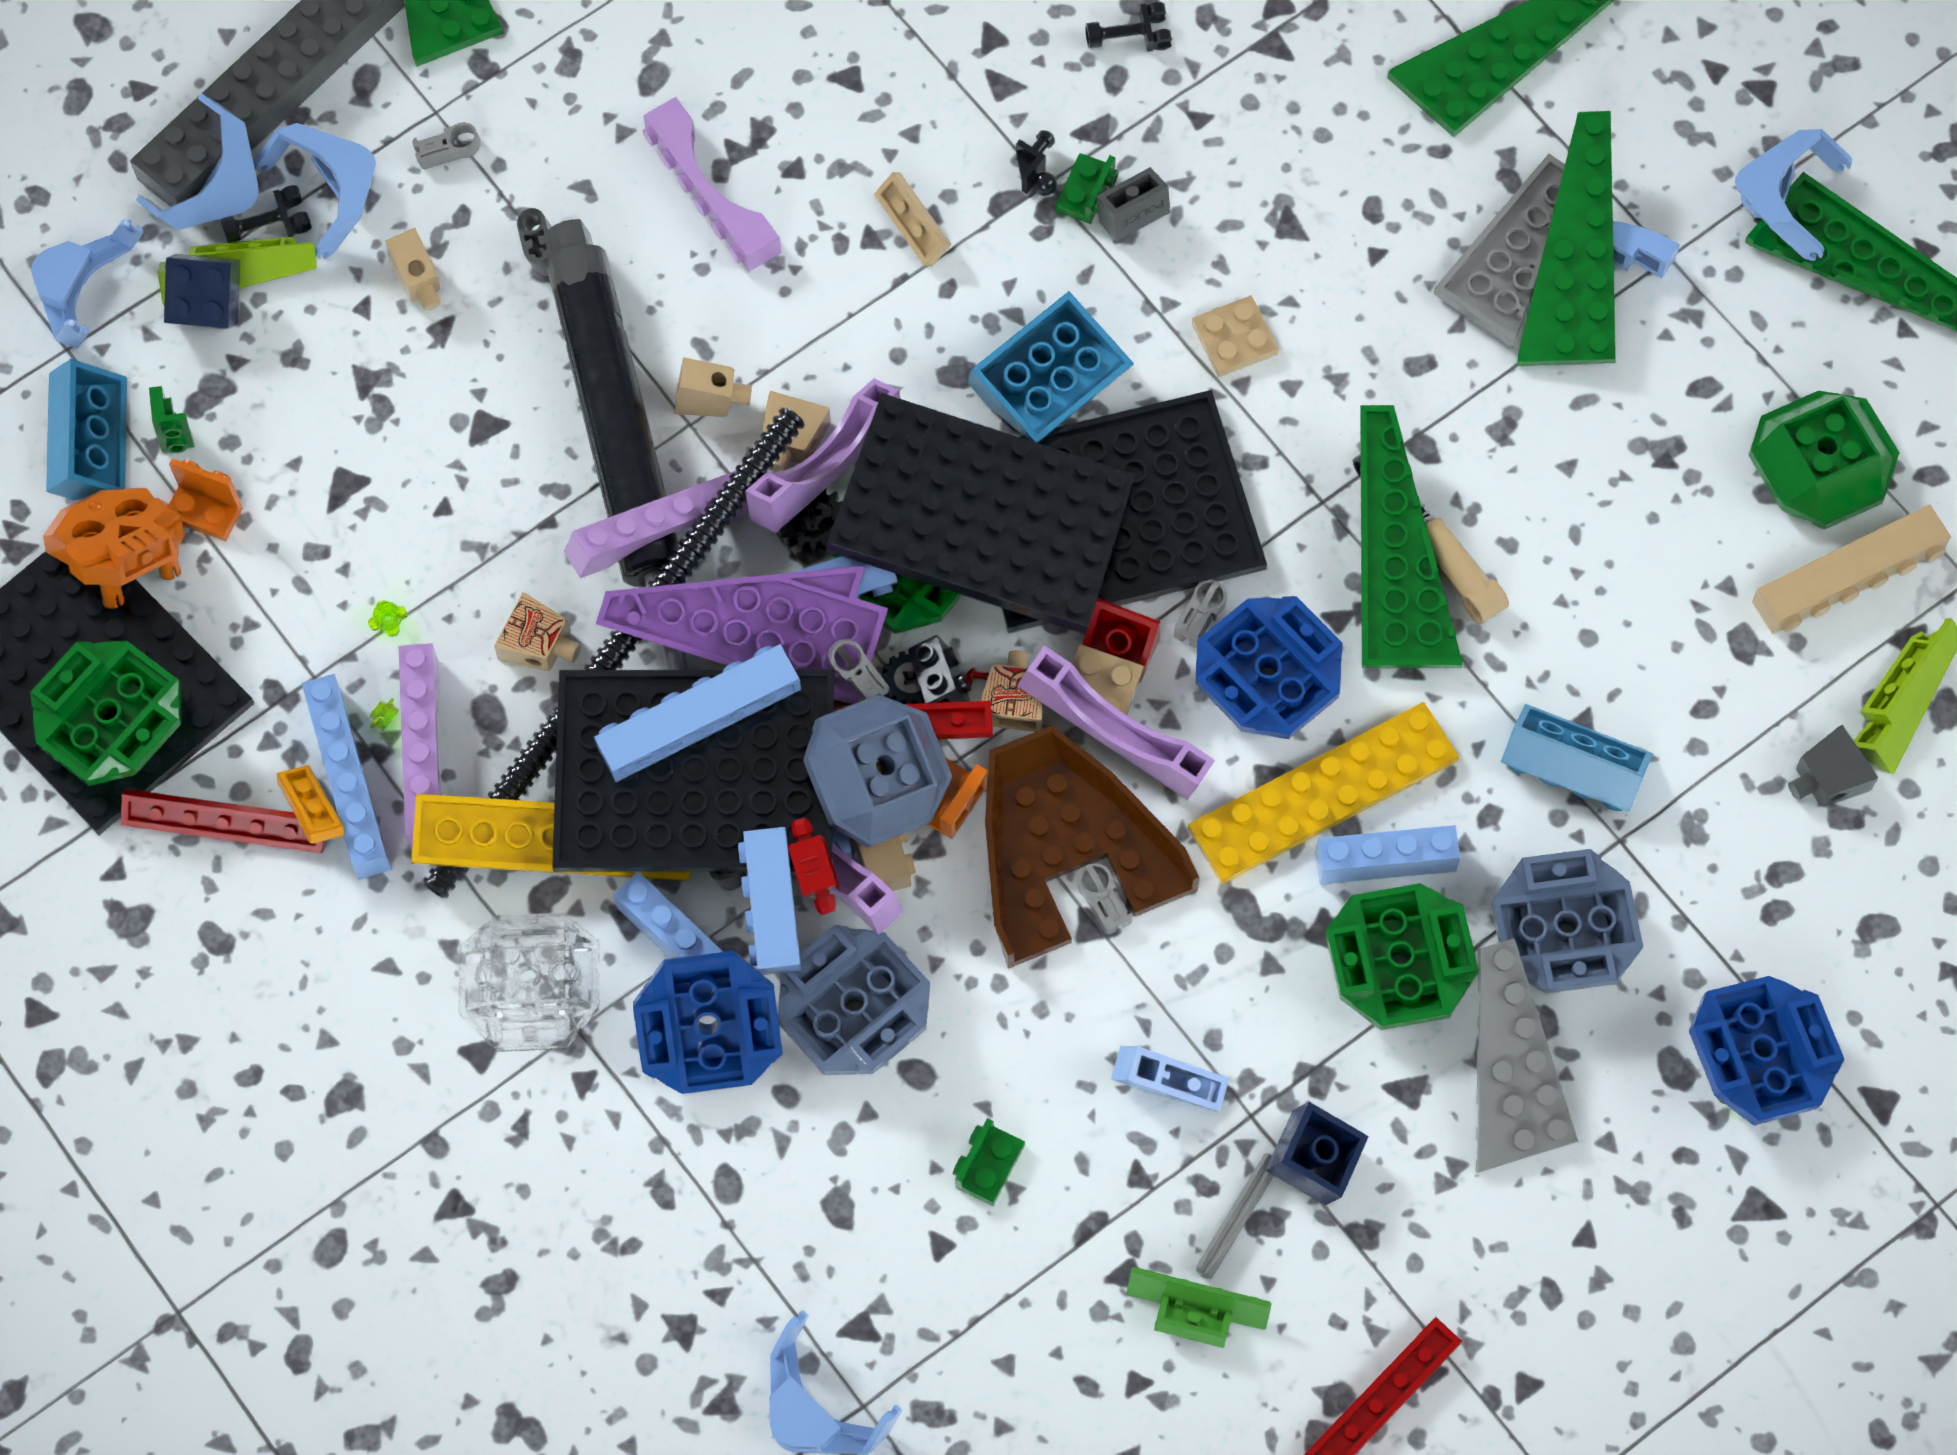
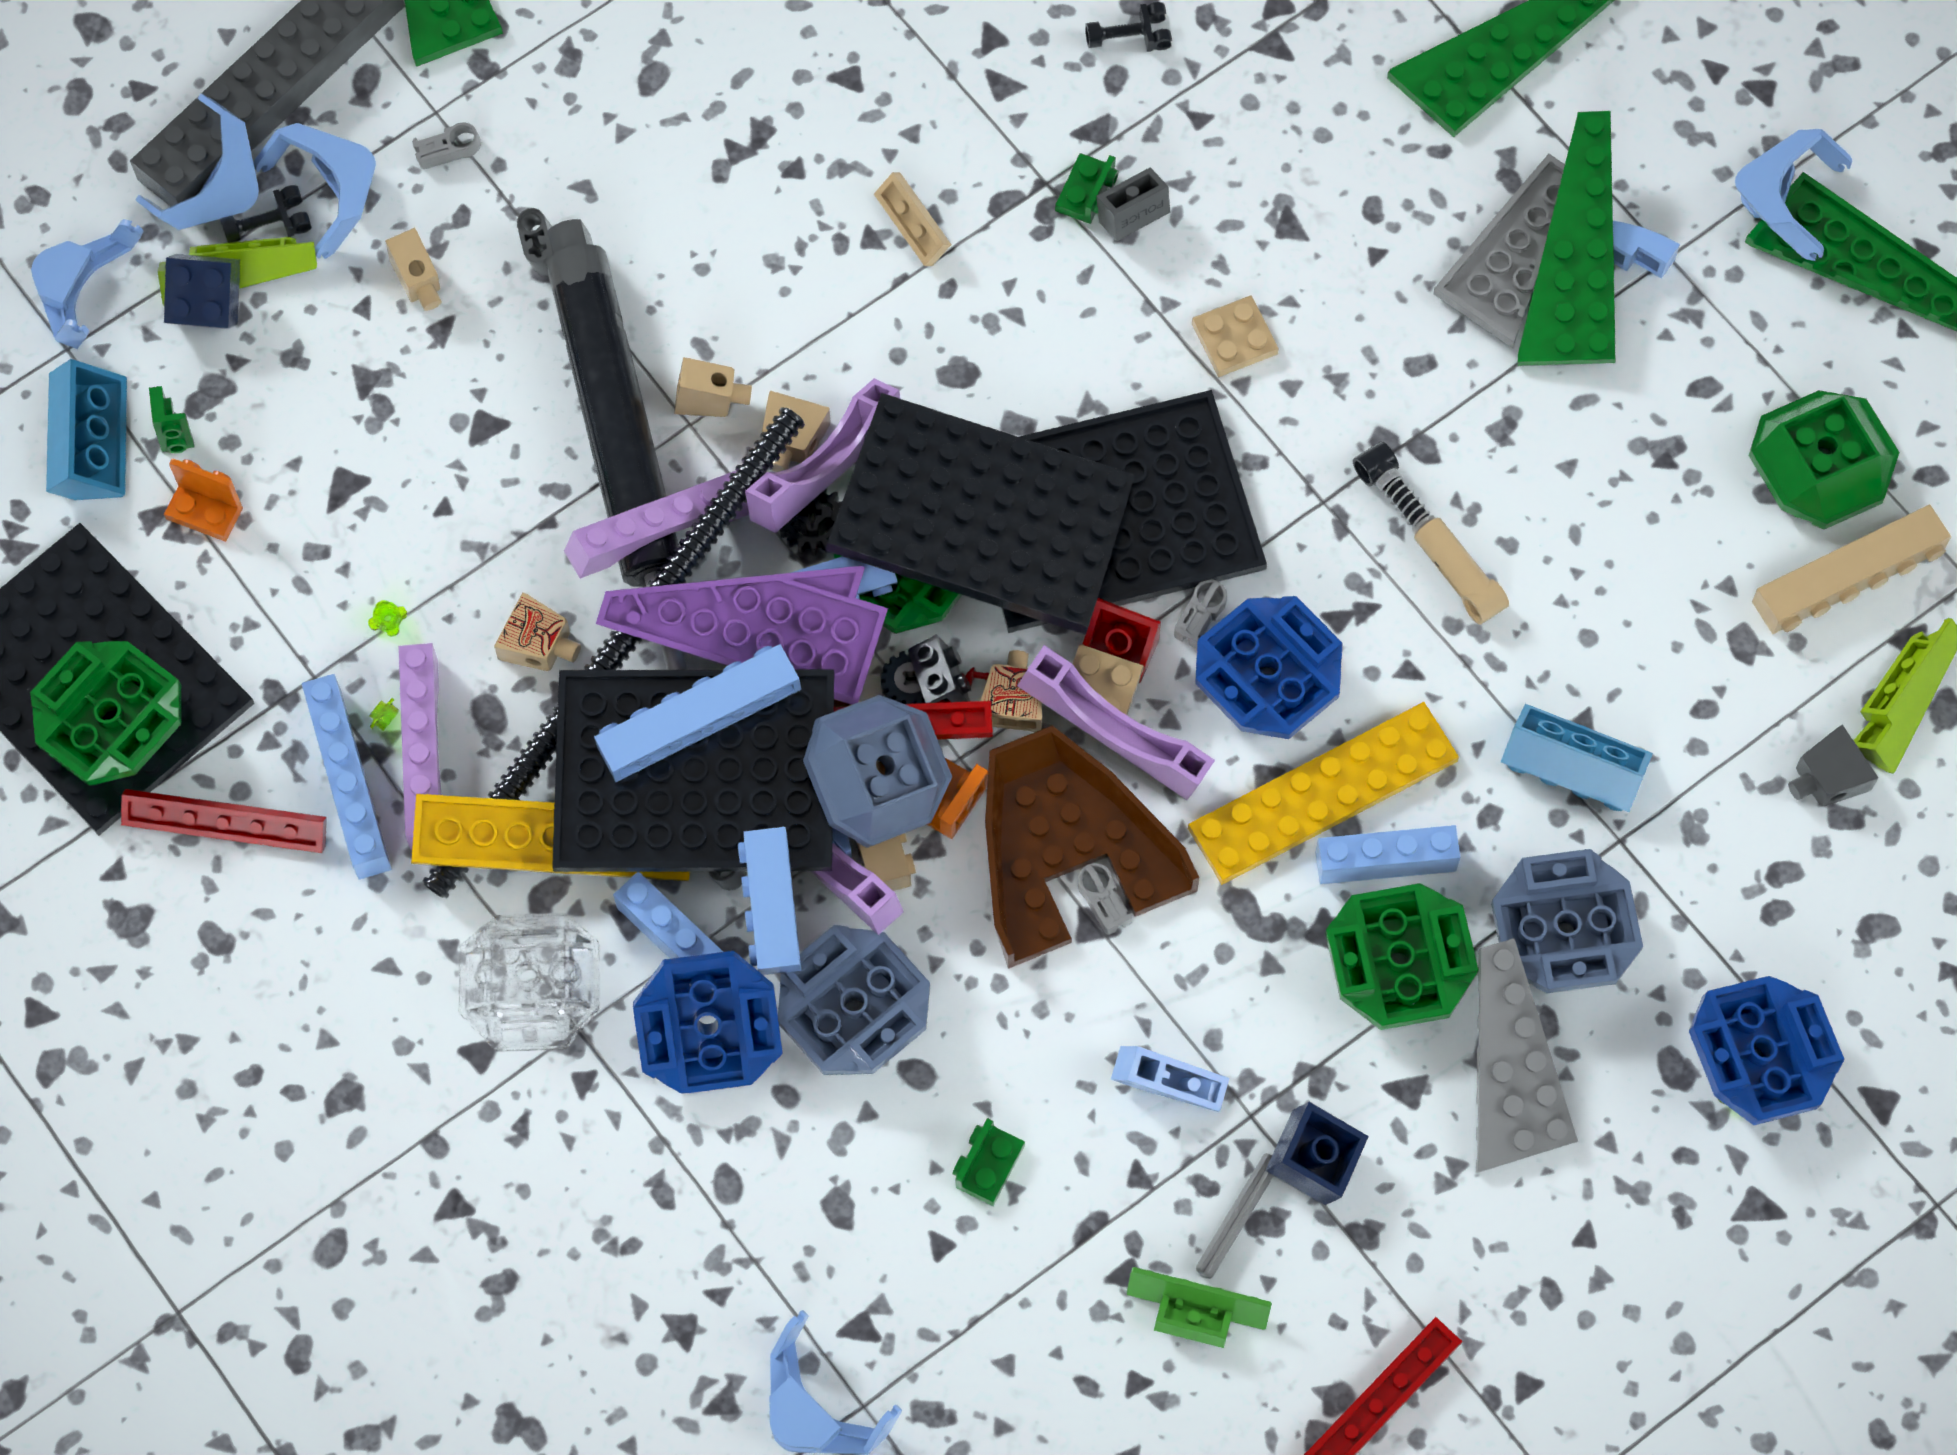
(116, 539): orange brick -> none
(310, 804): light orange tile -> none
(746, 231): lavender arch -> none
(813, 866): red piece -> none
(862, 675): light grey piece -> none
(1033, 164): black piece -> none
(1049, 369): dark azure slope -> none
(1401, 590): green wing -> none

